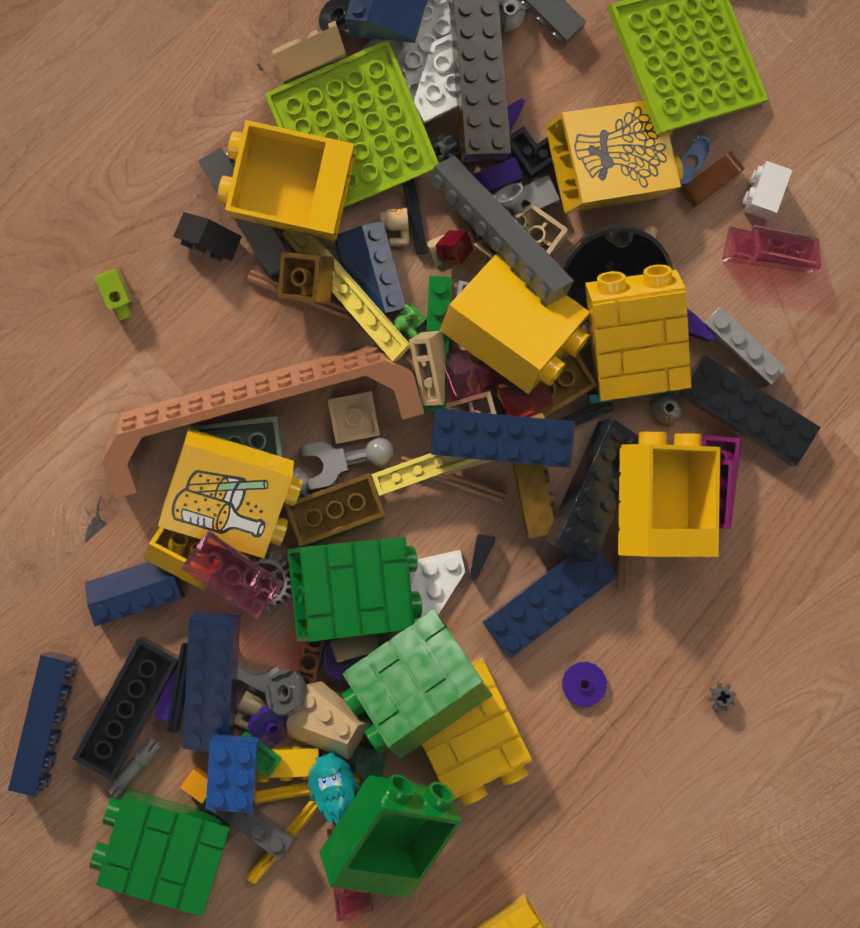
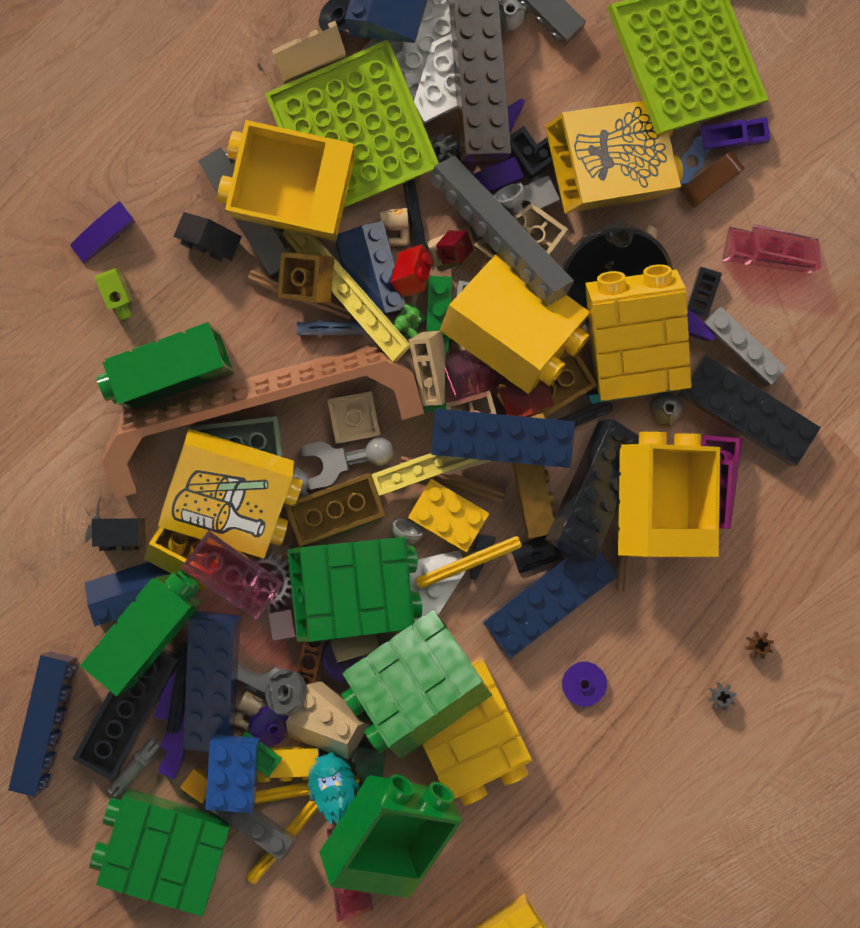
(102, 232): none -> dark purple slope
(122, 532): none -> black brick
(143, 631): none -> green brick
(165, 367): none -> green brick
(175, 753): none -> dark purple slope
(282, 624): none -> light grey panel
(329, 328): none -> medium blue pin
(407, 529): none -> light grey piece
(411, 271): none -> red brick
(448, 515): none -> yellow brick
(468, 562): none -> yellow axle
(535, 554): none -> black slope
(702, 271): none -> black slope
(735, 134): none -> dark purple slope
(754, 641): none -> reddish brown gear
(767, 190): white brick -> none

